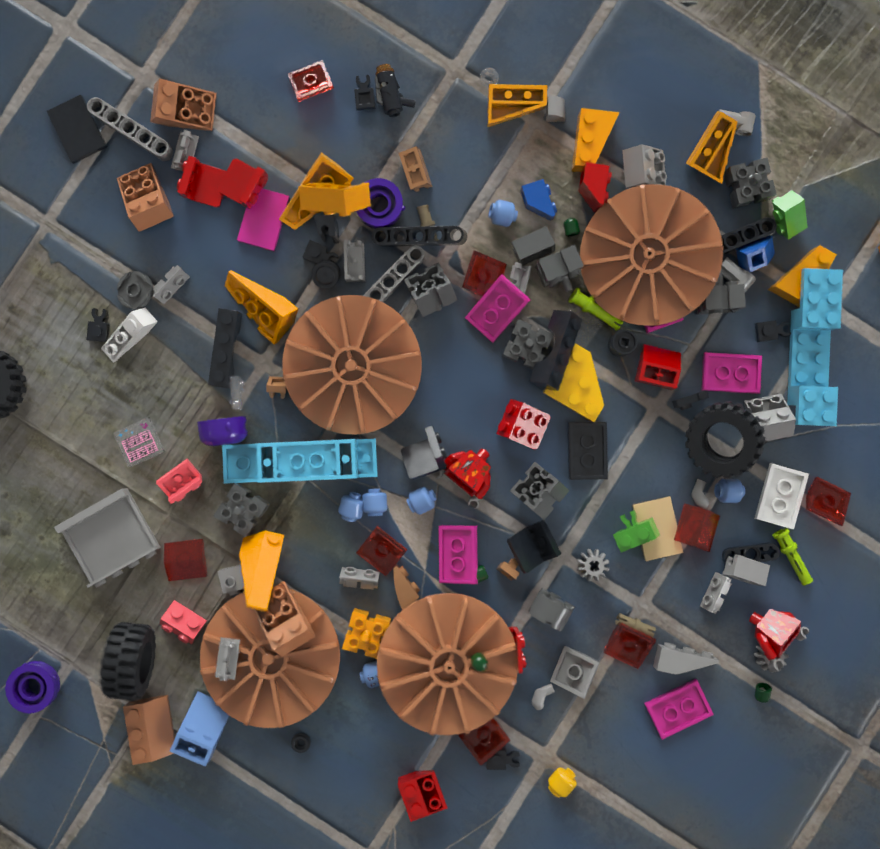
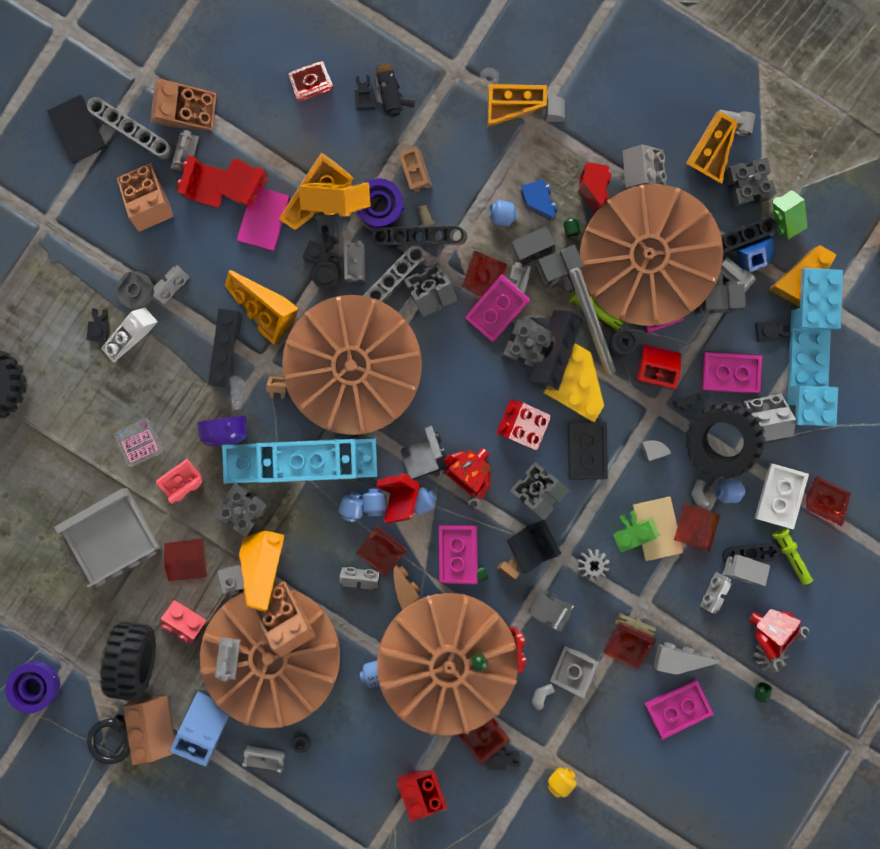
(117, 724): none -> black piece
(264, 758): none -> light grey hinge
(365, 632): light orange brick -> none
(402, 498): none -> red bracket
(591, 135): light orange wedge -> none
(592, 321): none -> light grey axle
(653, 450): none -> light grey brick

